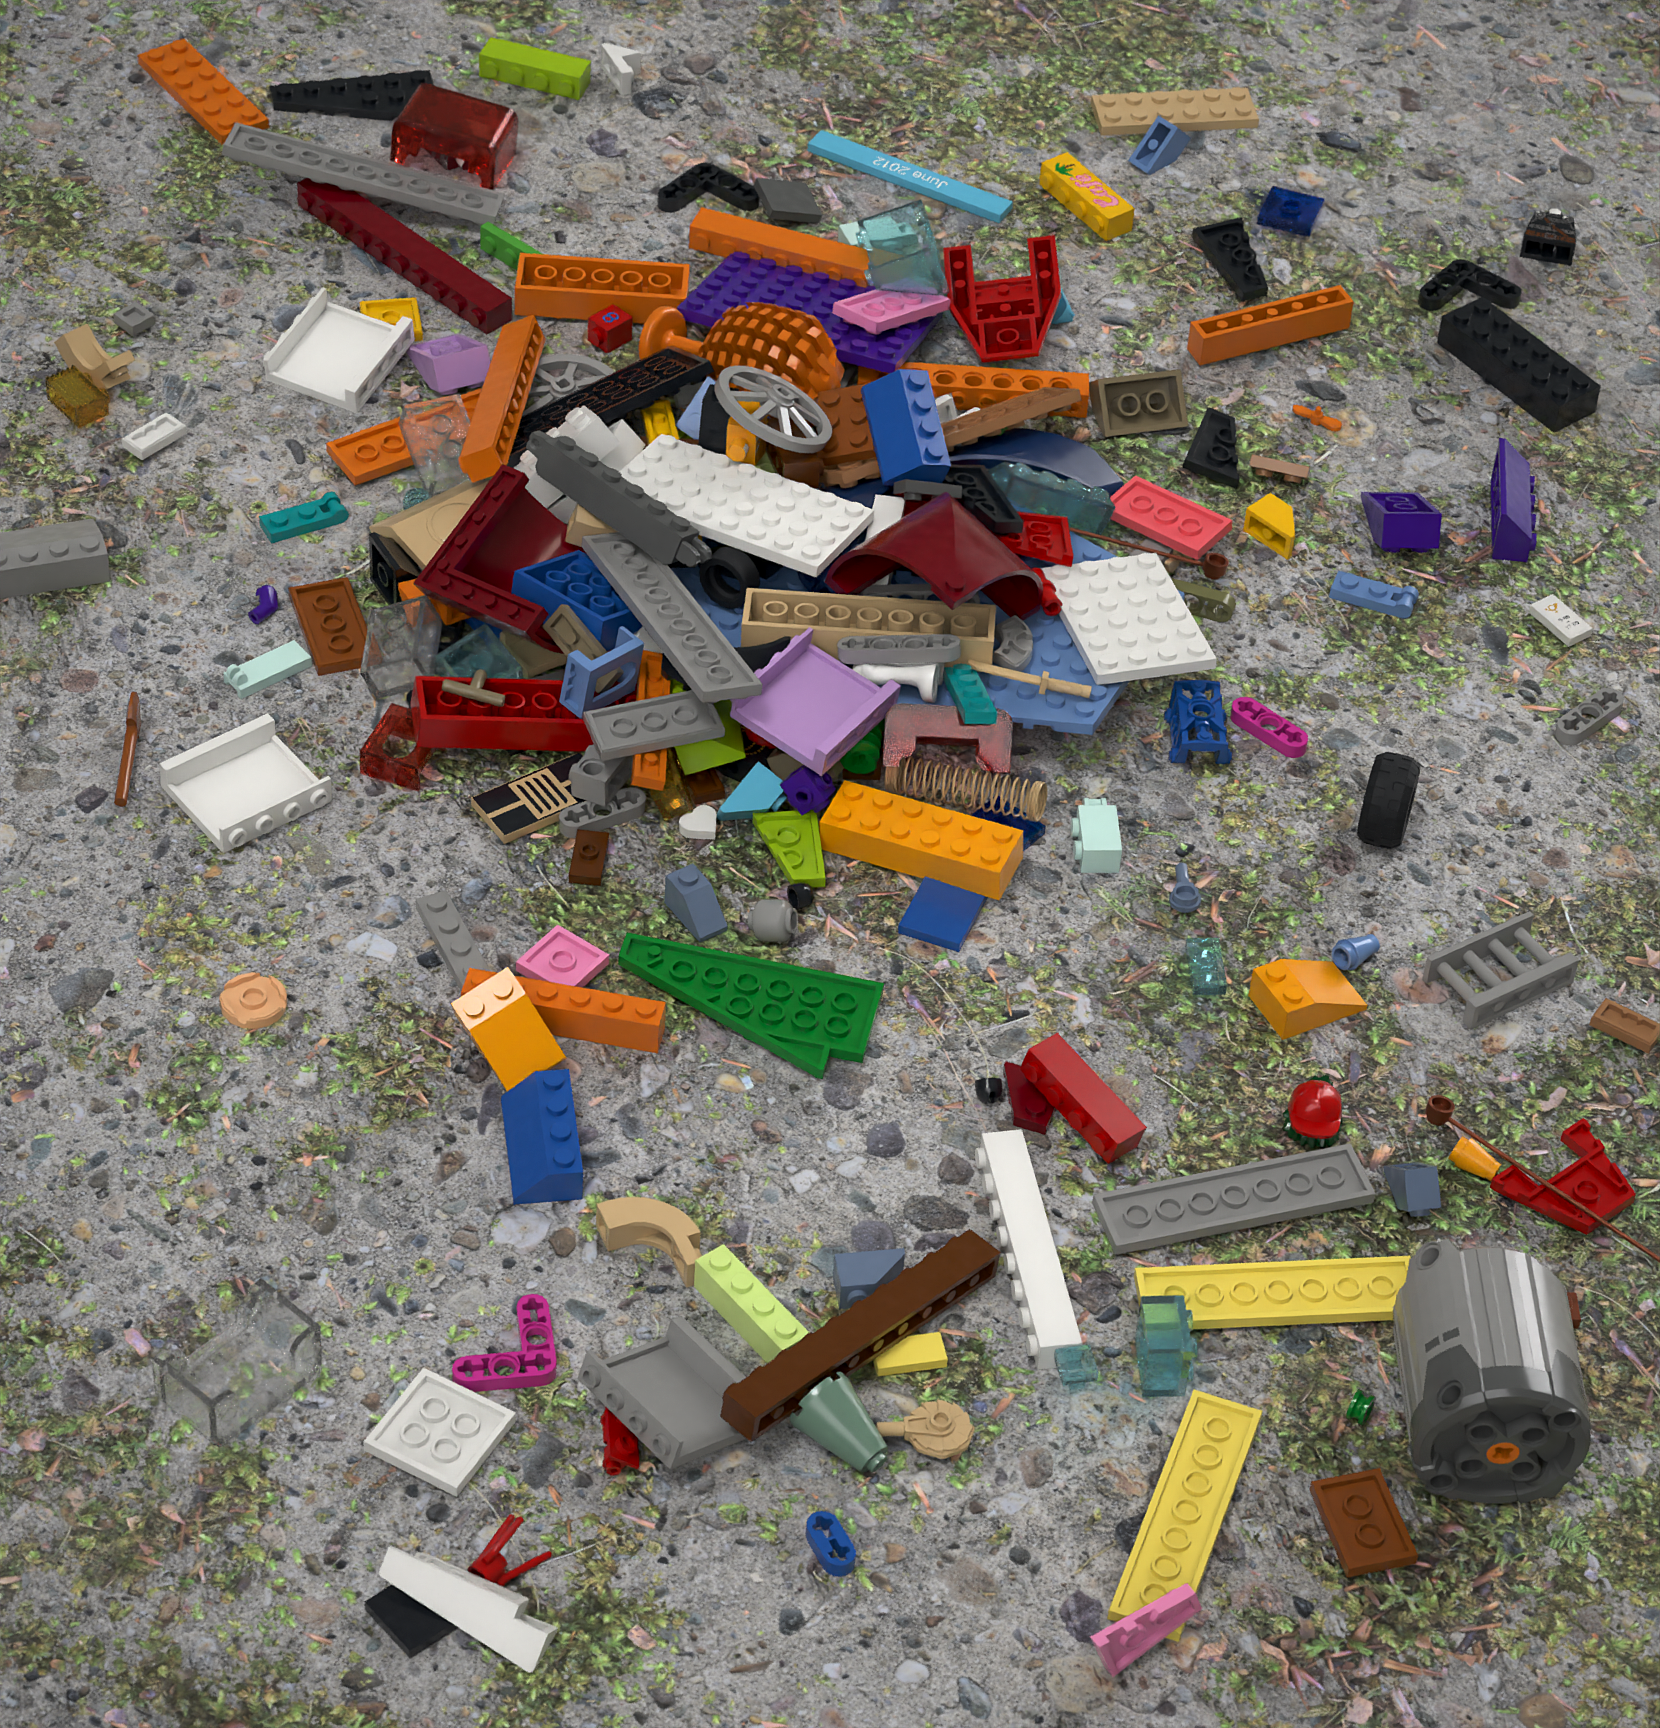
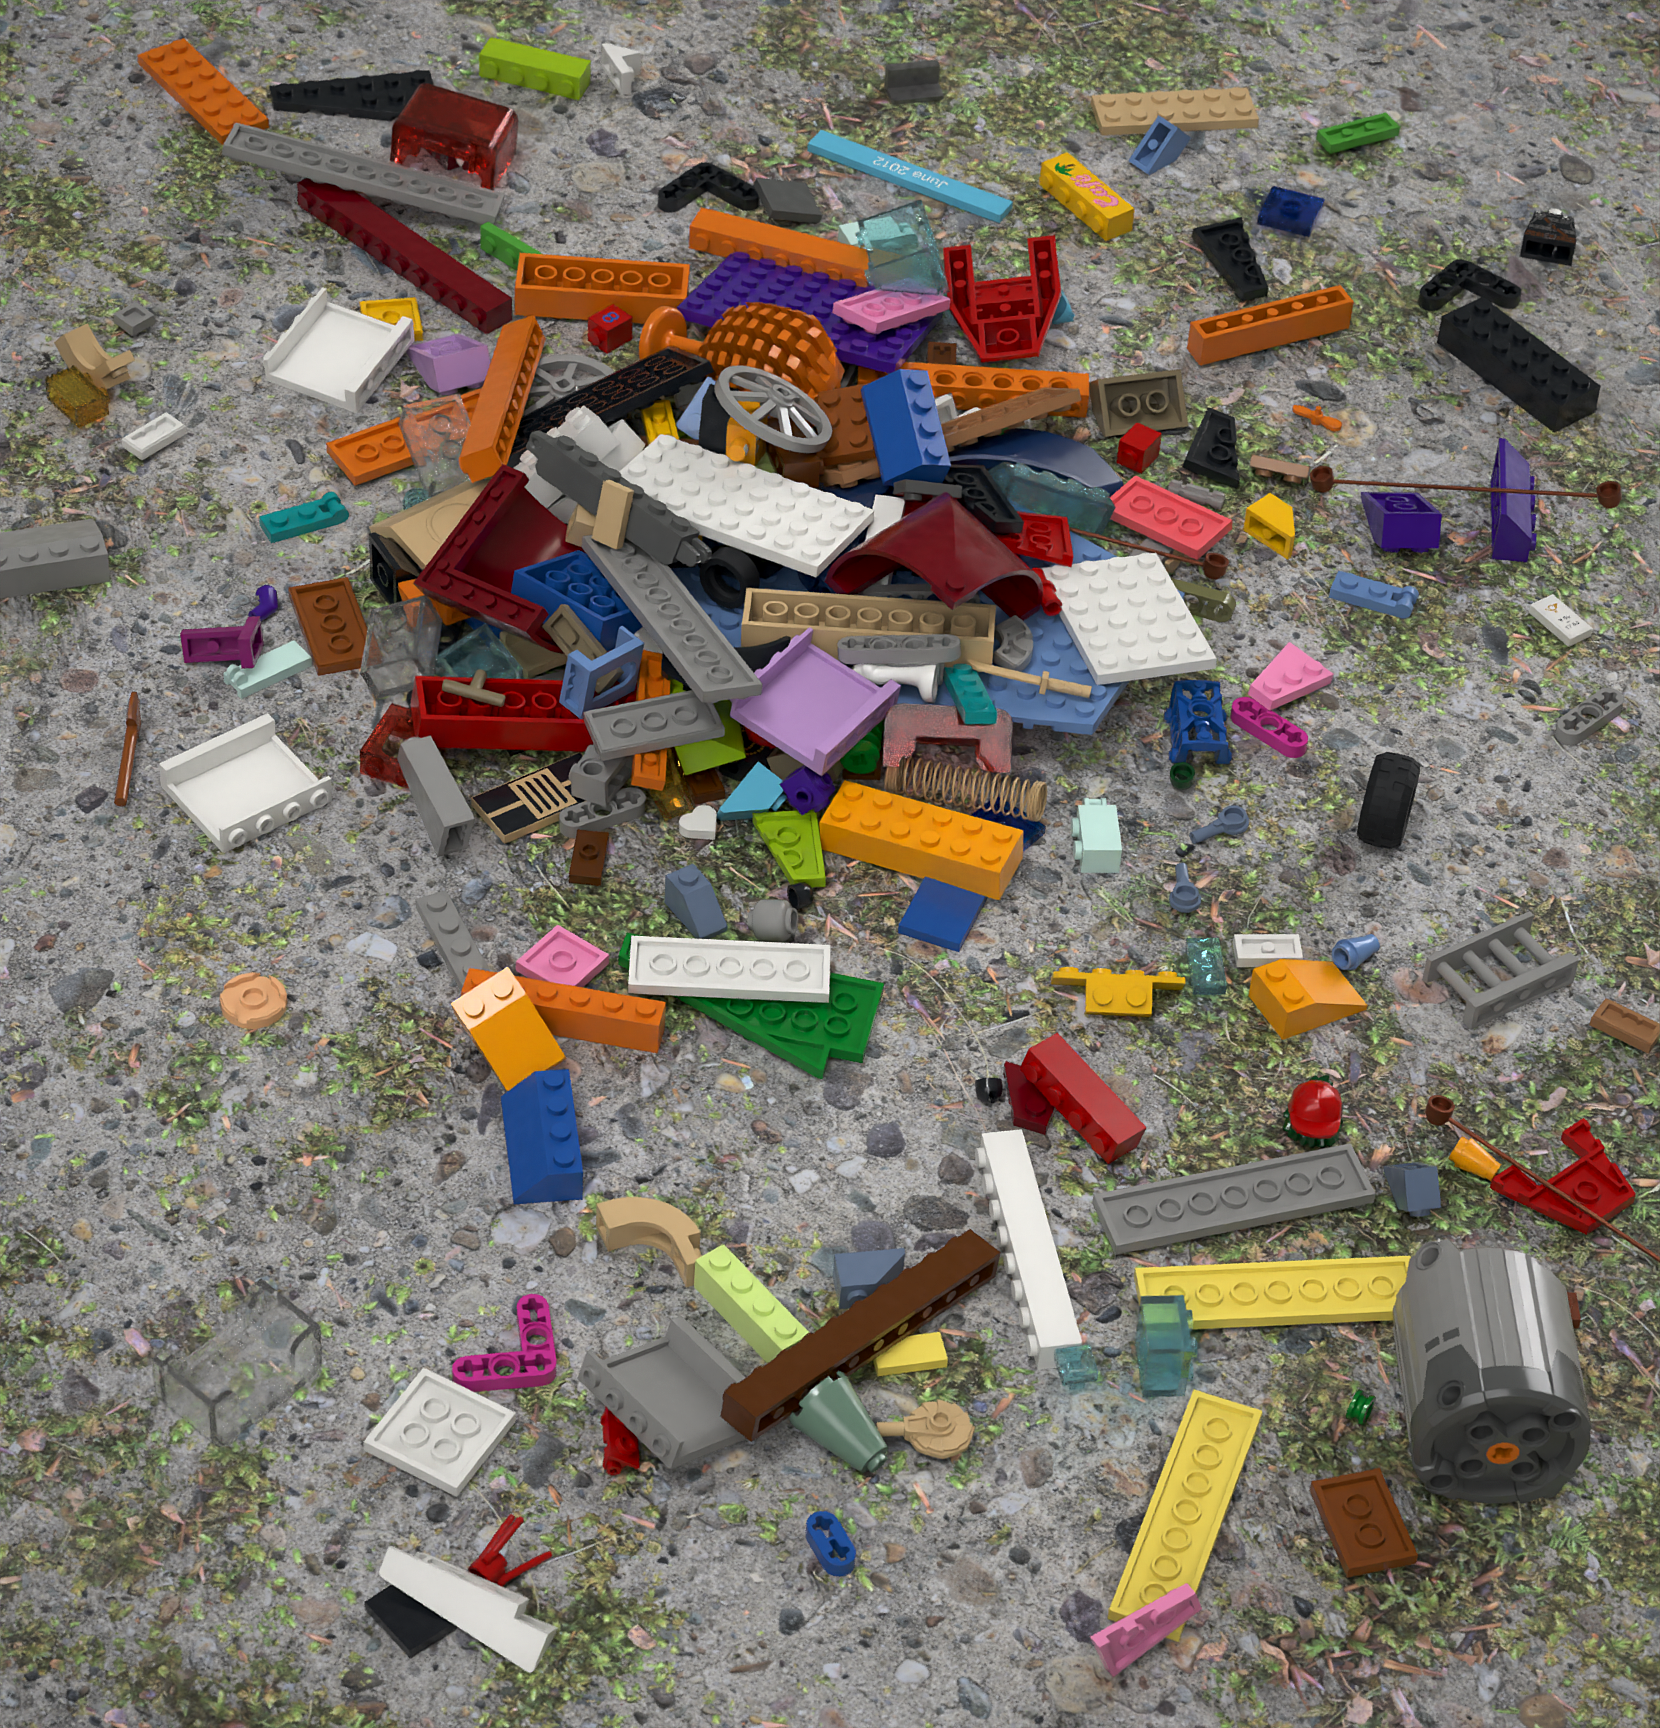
(224, 643): none -> magenta bracket
(436, 795): none -> light grey slope
(612, 514): none -> tan tile
(729, 969): none -> white plate
(913, 82): none -> flat silver panel
(941, 353): none -> reddish brown bracket
(1118, 993): none -> yellow bracket
(1139, 448): none -> red brick
(1185, 773): none -> dark green hinge
(1197, 494): none -> light grey axle
(1231, 821): none -> sand blue plate
(1261, 949): none -> white plate
(1288, 678): none -> bright pink wing
(1357, 133): none -> bright green plate
(1608, 492): none -> copper piece

